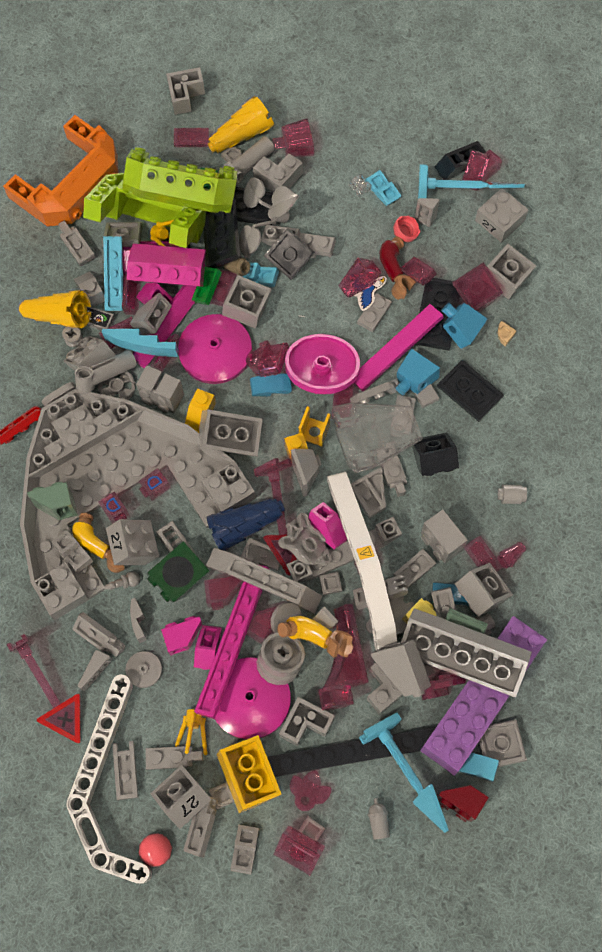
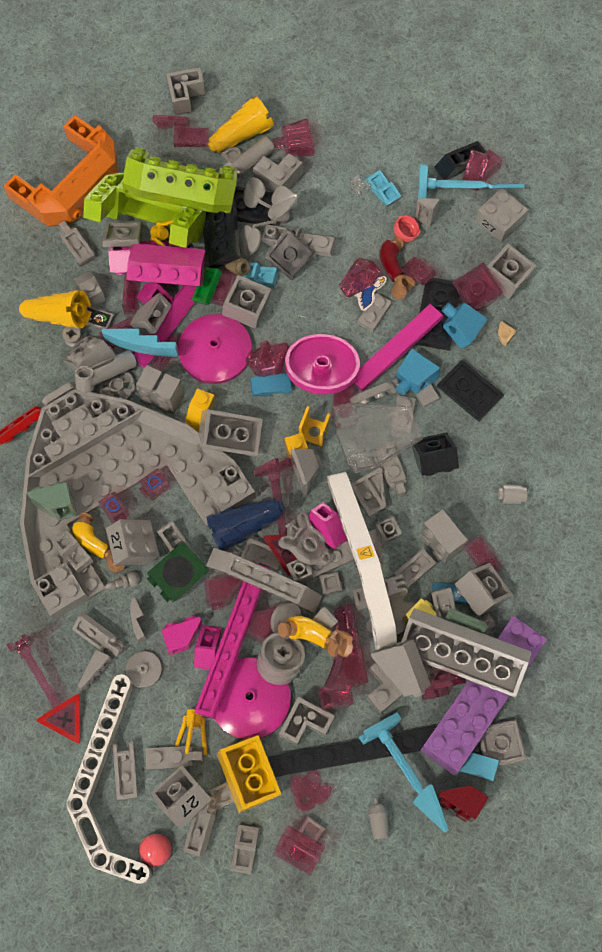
(113, 273): medium azure tile -> none
(164, 121): none -> clear pink plate
(510, 555): clear pink cone -> none

